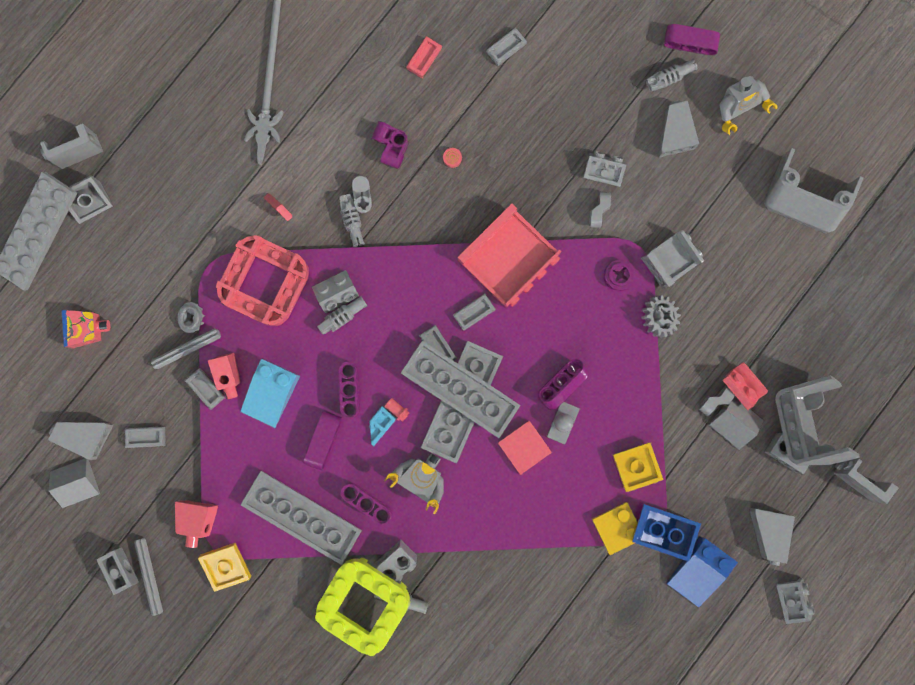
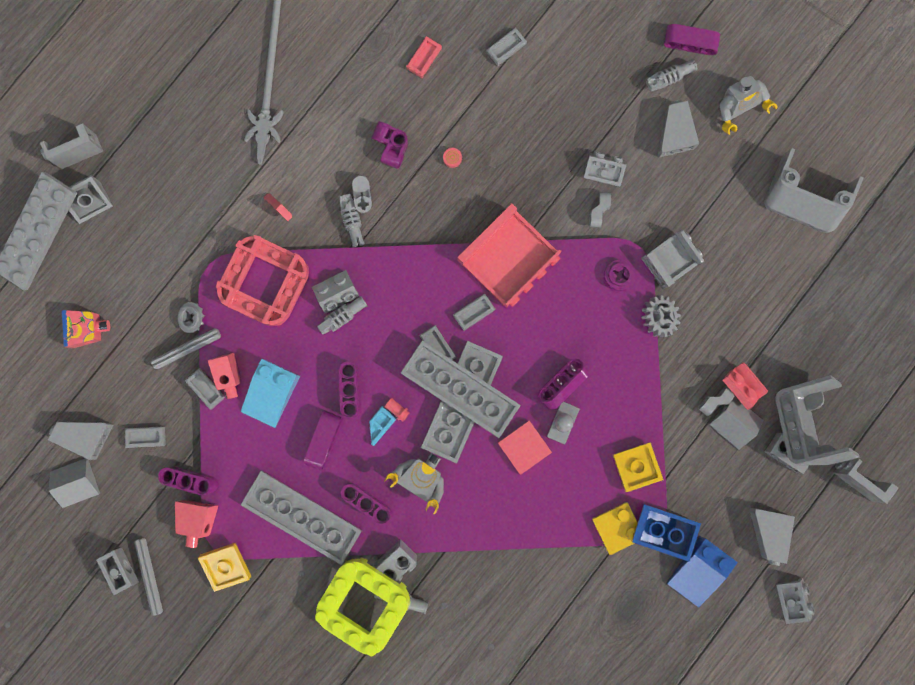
(179, 480): none -> magenta beam

